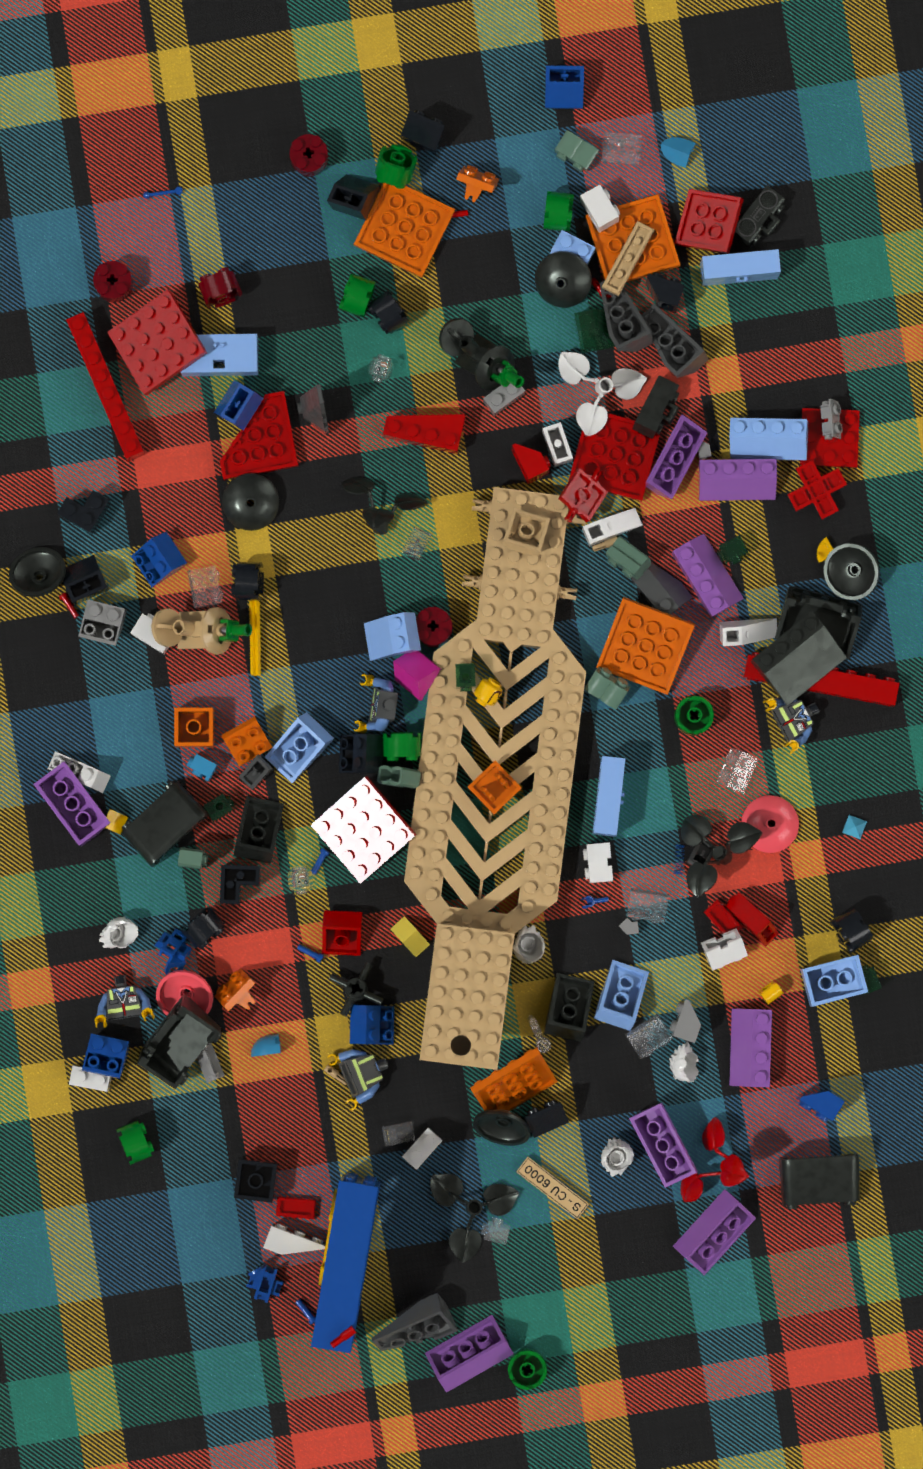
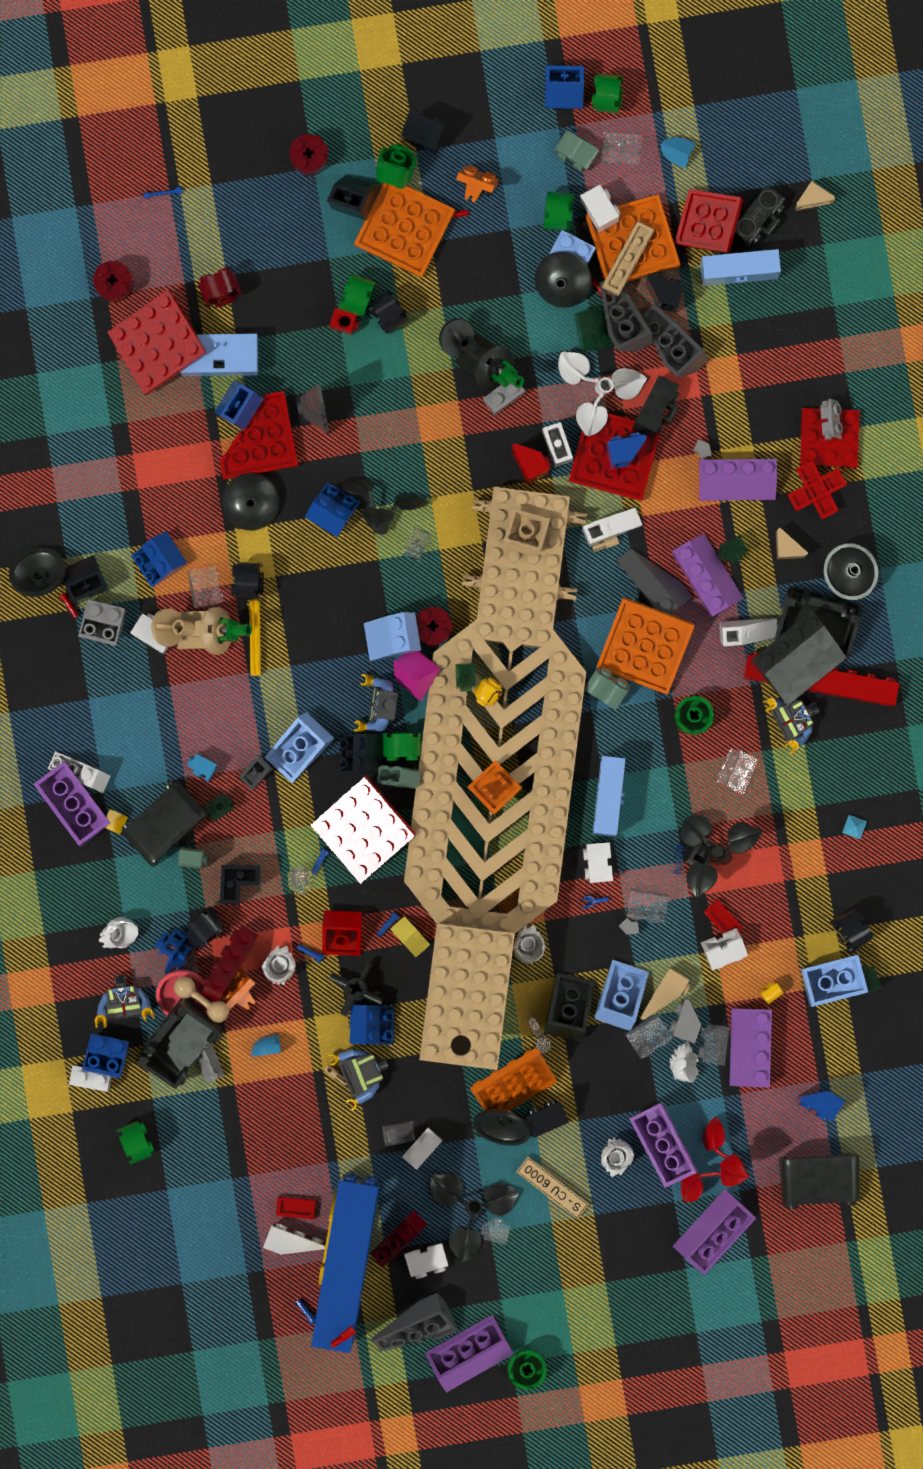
(86, 516): black brick -> none
(105, 387): red brick -> none
(185, 988): none -> tan piece
(194, 727): orange brick -> none
(229, 965): none -> dark red brick
(246, 741): orange plate -> none
(256, 1180): black brick -> none
(258, 829): pearl dark grey slope -> none
(264, 1282): blue piece -> none
(279, 965): none -> white hair
(332, 509): none -> blue slope
(337, 316): none -> red brick
(380, 368): clear head -> none
(390, 921): none -> blue piece
(398, 1238): none -> dark red slope
(426, 1261): none -> white brick
(428, 431): red wedge -> none
(583, 495): red plate -> none
(608, 93): none -> green brick
(623, 451): none -> blue slope
(628, 558): sand green brick -> none
(667, 991): none -> tan slope
(675, 458): medium lavender slope -> none
(714, 1044): none -> clear bracket
(752, 919): red slope -> none
(768, 438): light blue slope -> none
(785, 819): coral dish -> none
(787, 547): none -> tan slope
(814, 197): none -> tan slope
(823, 550): yellow tile -> none

